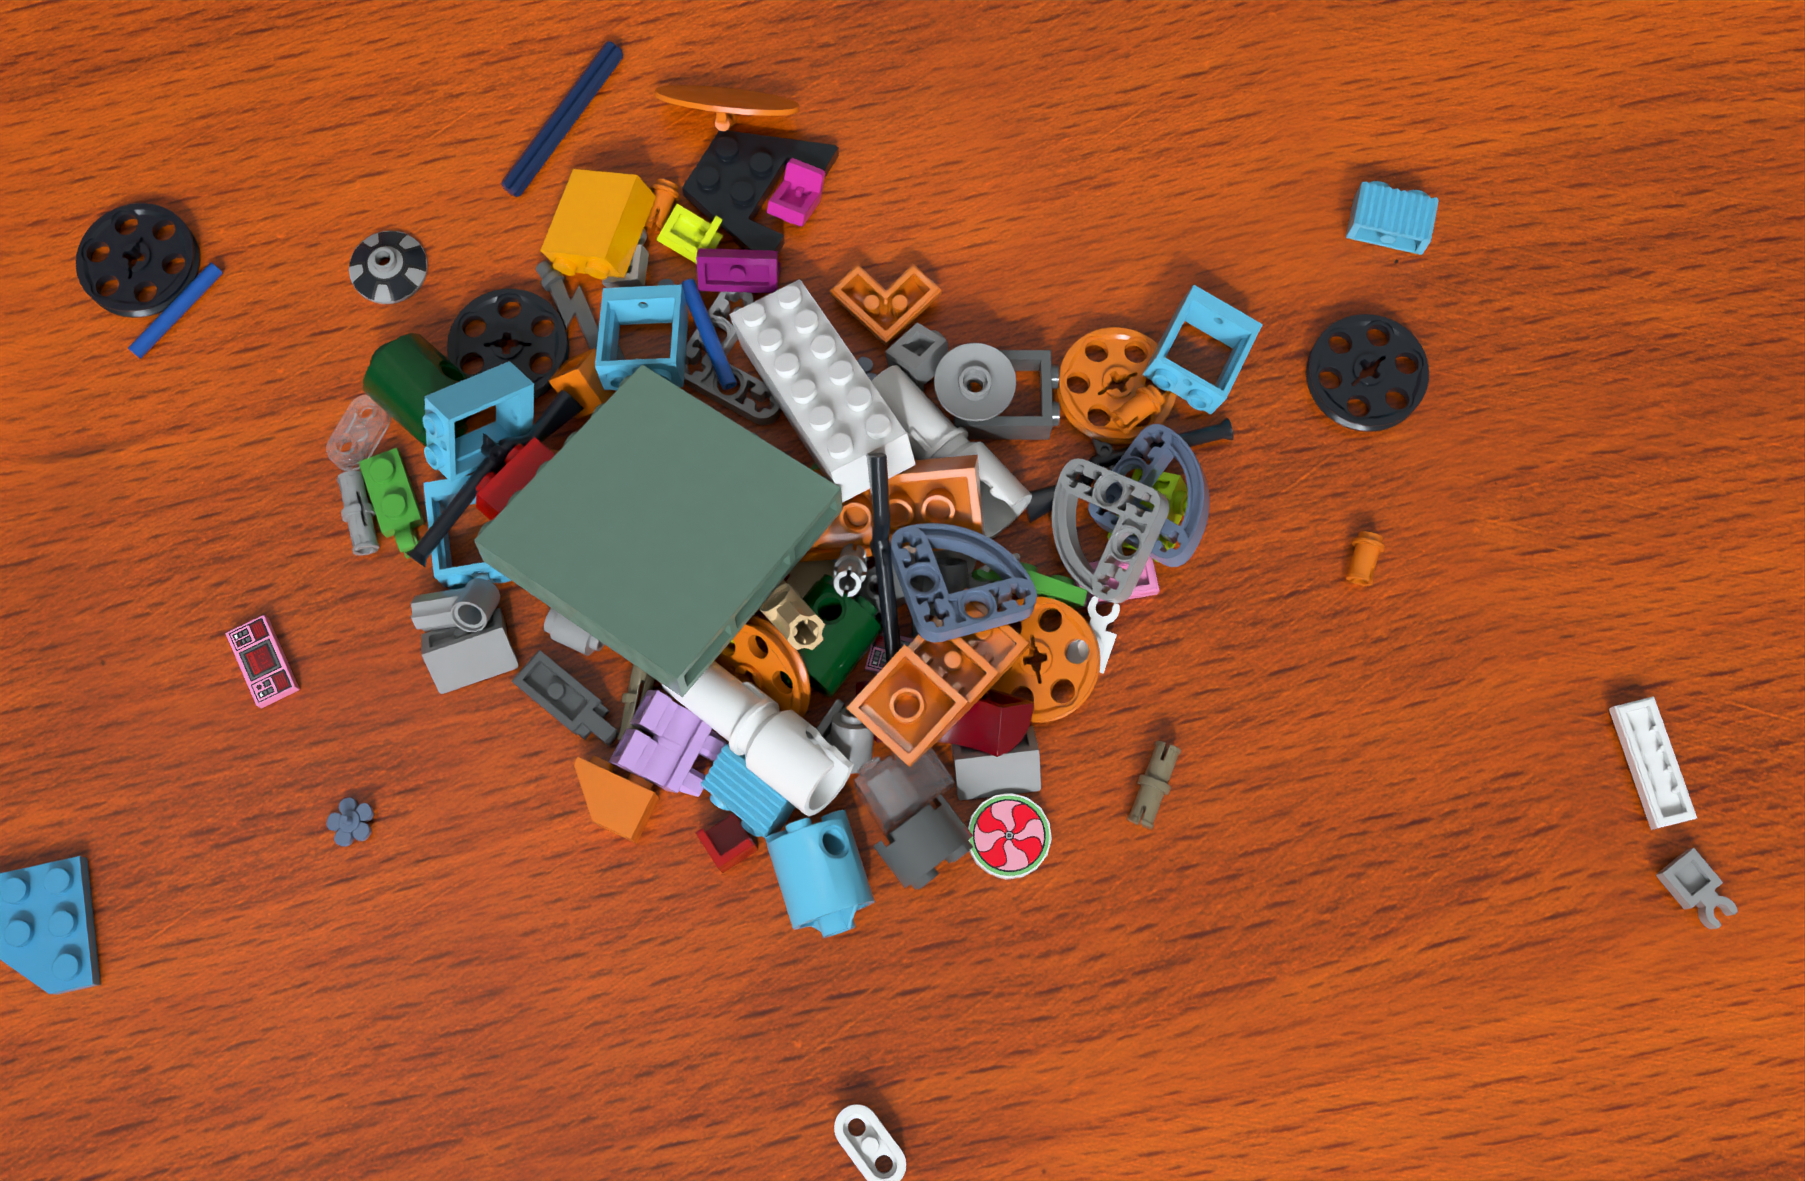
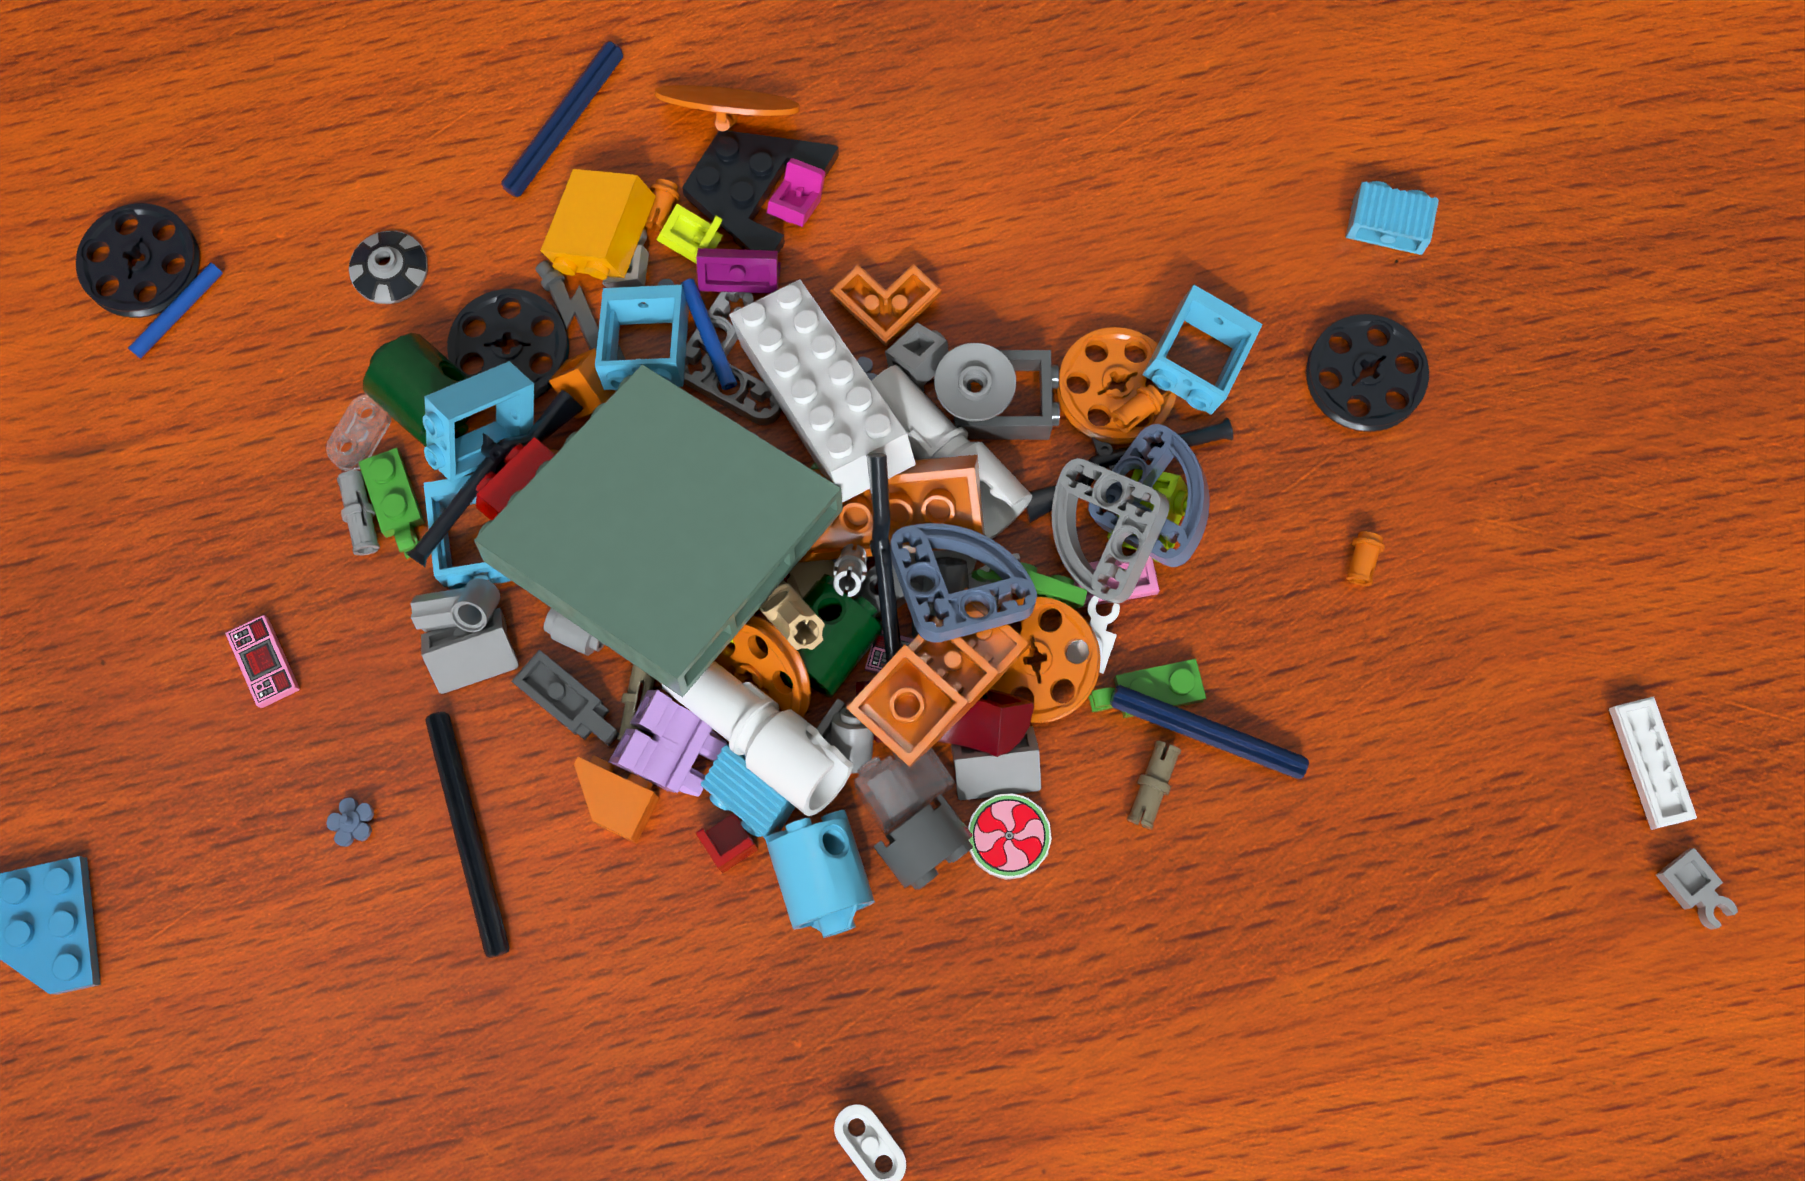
(467, 835): none -> black axle
(1171, 683): none -> bright green plate
(1209, 732): none -> dark blue axle

